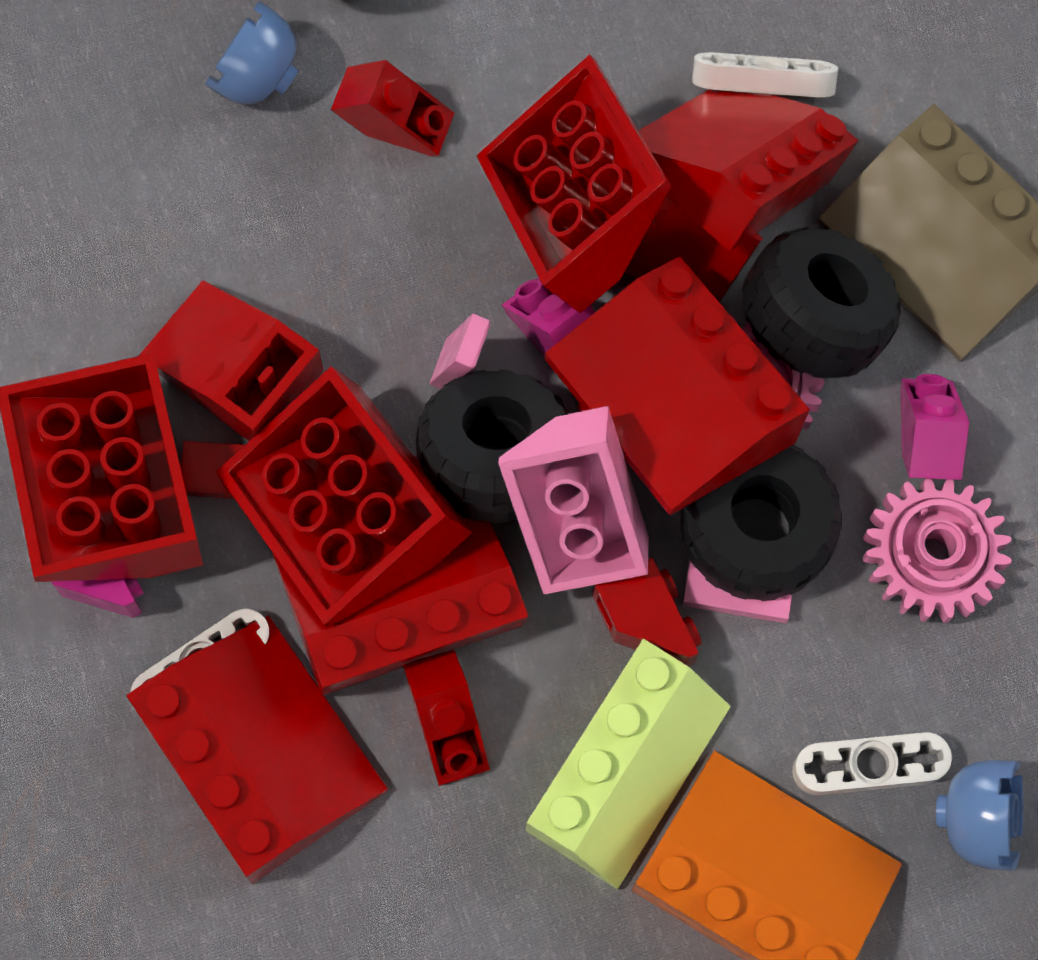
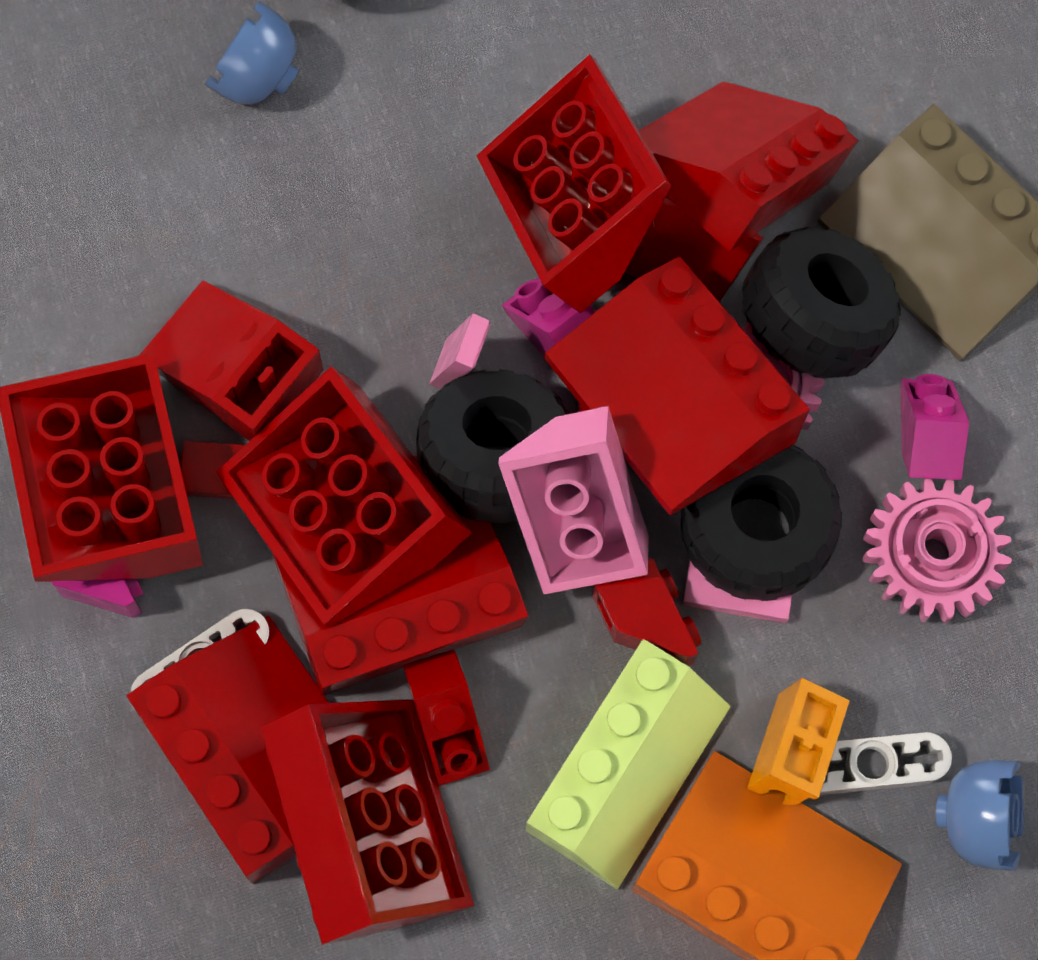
(365, 817): none -> red slope
(392, 108): red slope -> none
(764, 74): white beam -> none
(799, 742): none -> light orange hinge

